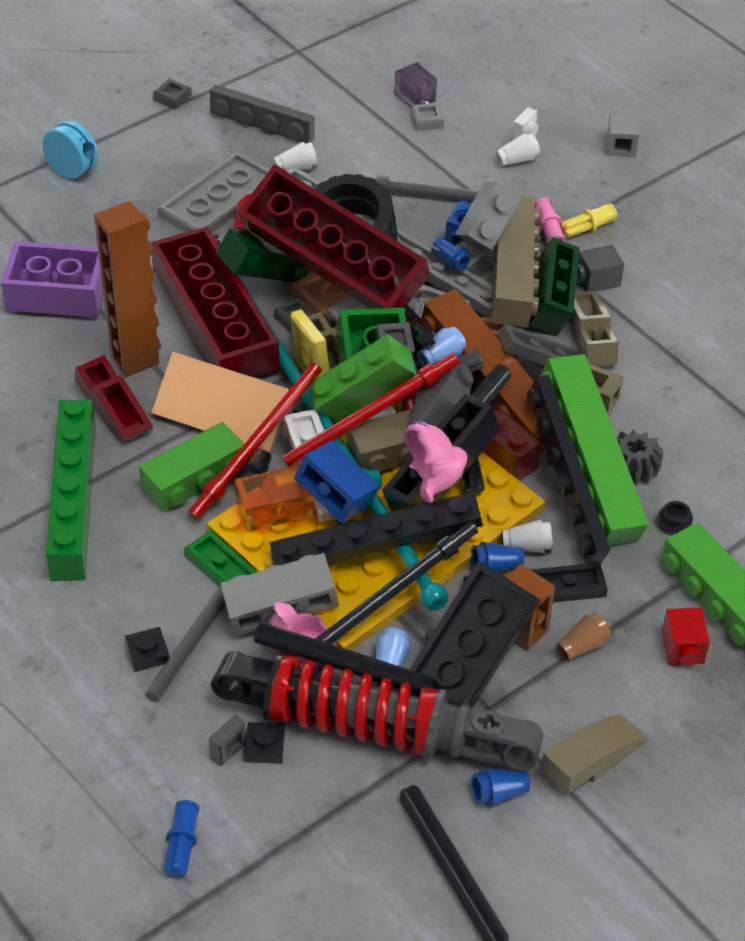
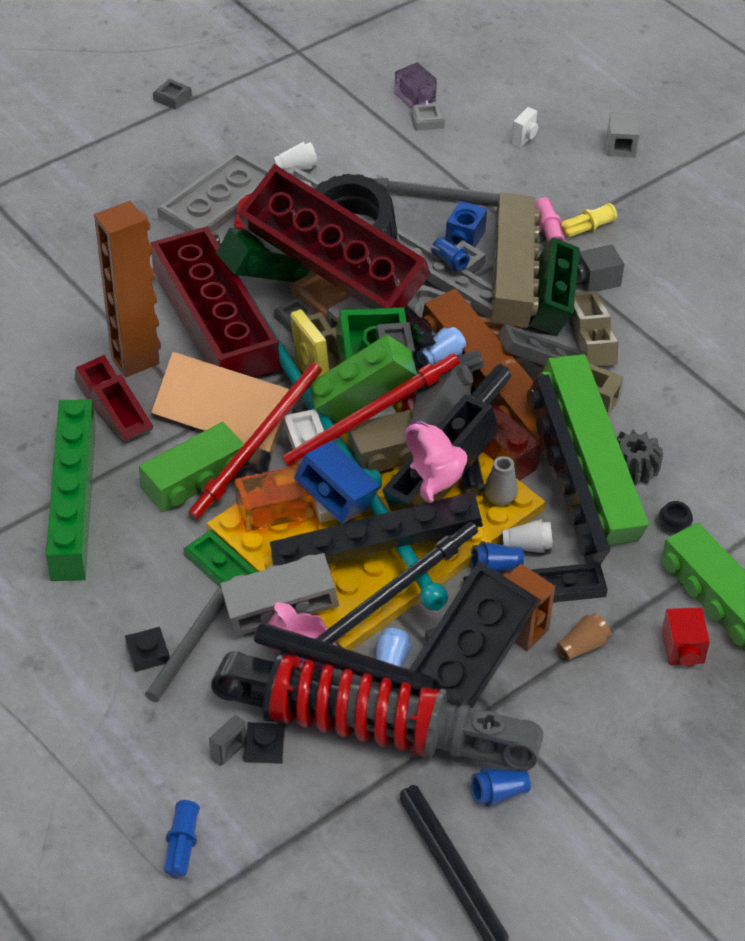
(53, 279): medium lavender brick -> none
(70, 150): medium azure head -> none
(262, 114): dark grey plate -> none
(488, 215): light grey brick -> none
(501, 482): none -> light grey cone
(518, 150): white cone -> none
(591, 752): dark tan slope -> none

